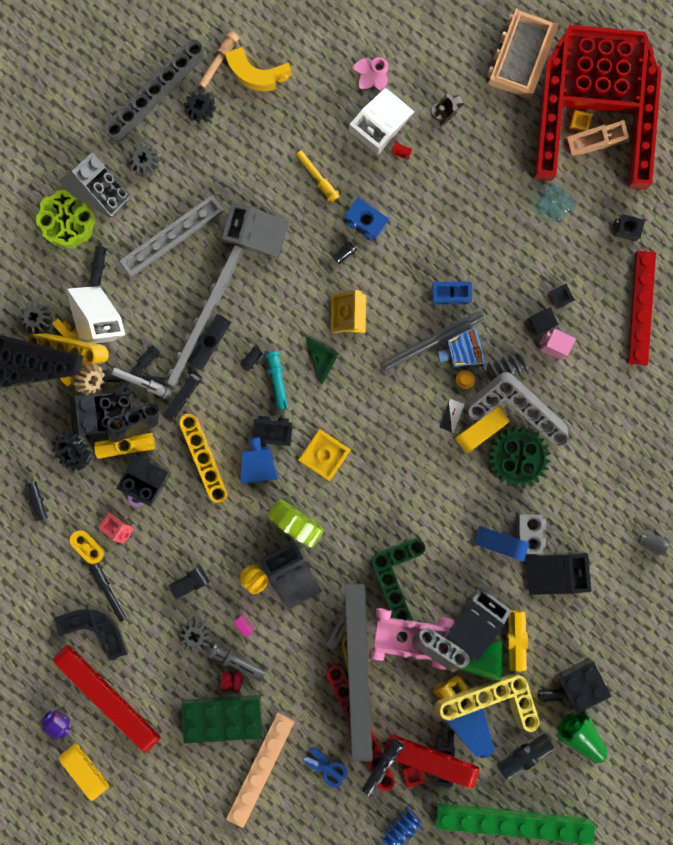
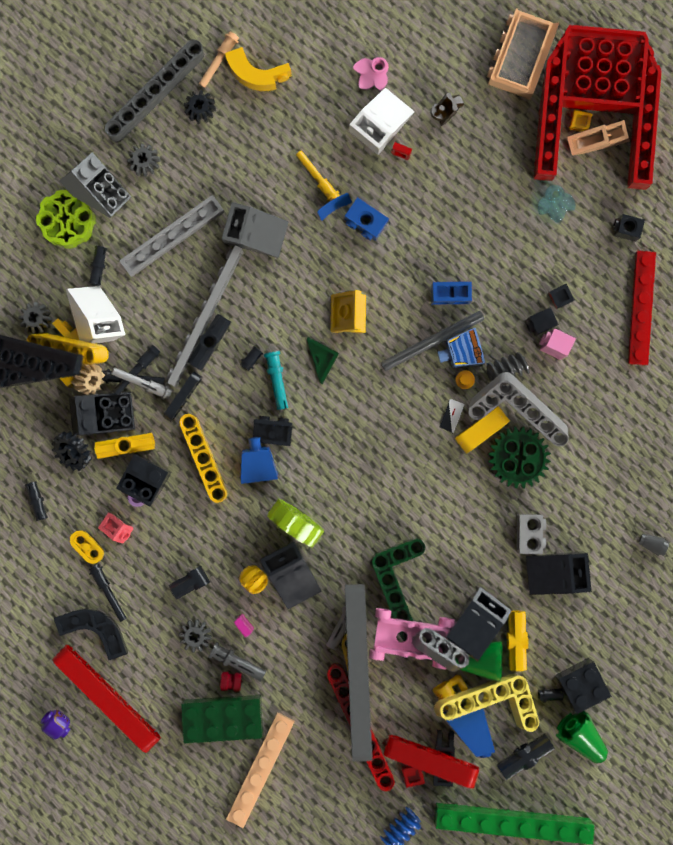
(82, 772): yellow beam -> none
(126, 428): black beam -> none
(323, 766): blue piece -> none
(324, 455): yellow tile -> none
(333, 205): none -> blue sticker
(344, 252): black pin -> none
(387, 759): black pin -> none
(501, 543): blue beam -> none

